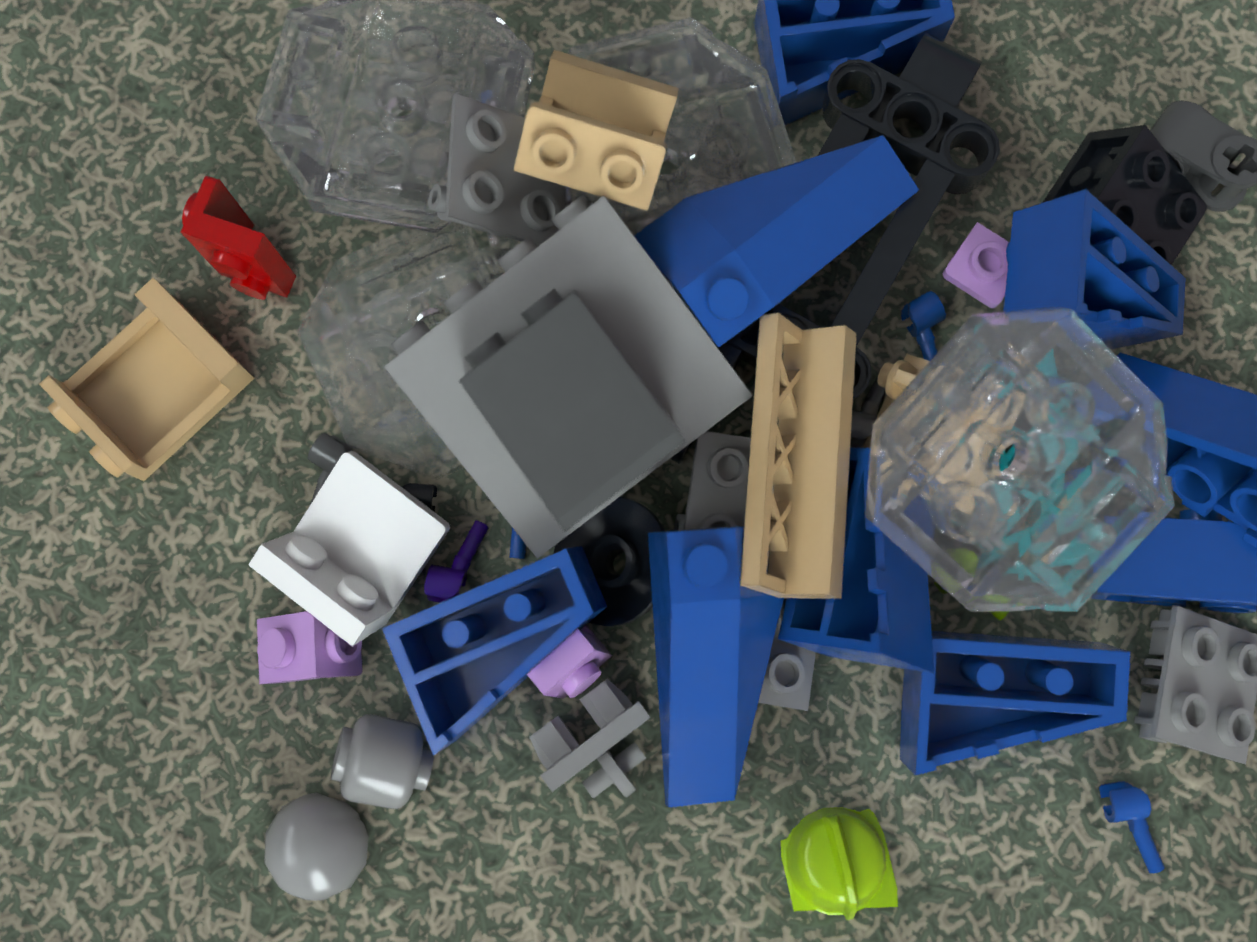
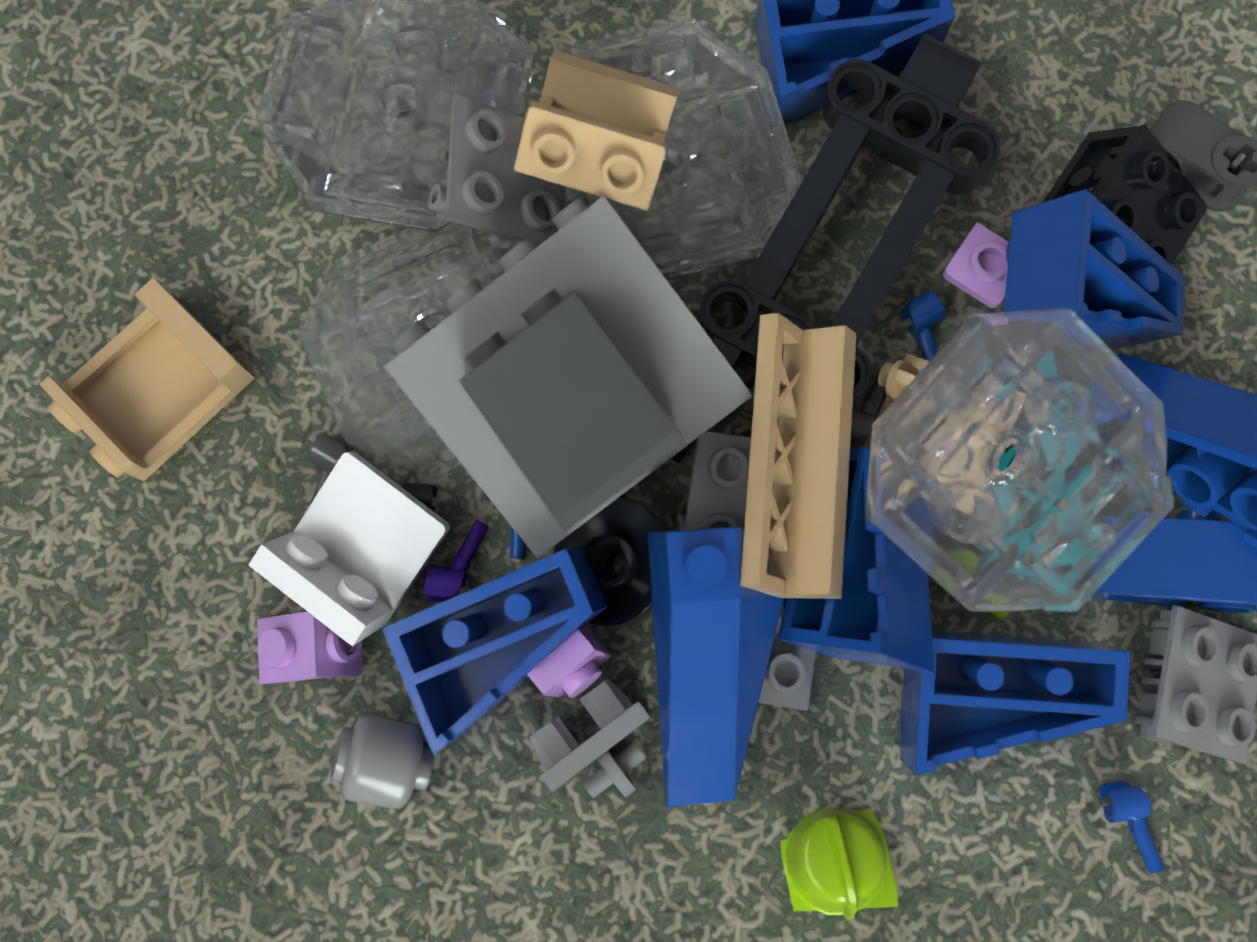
(226, 240): red bracket -> none
(316, 847): light grey hair -> none
(764, 236): blue wedge -> none

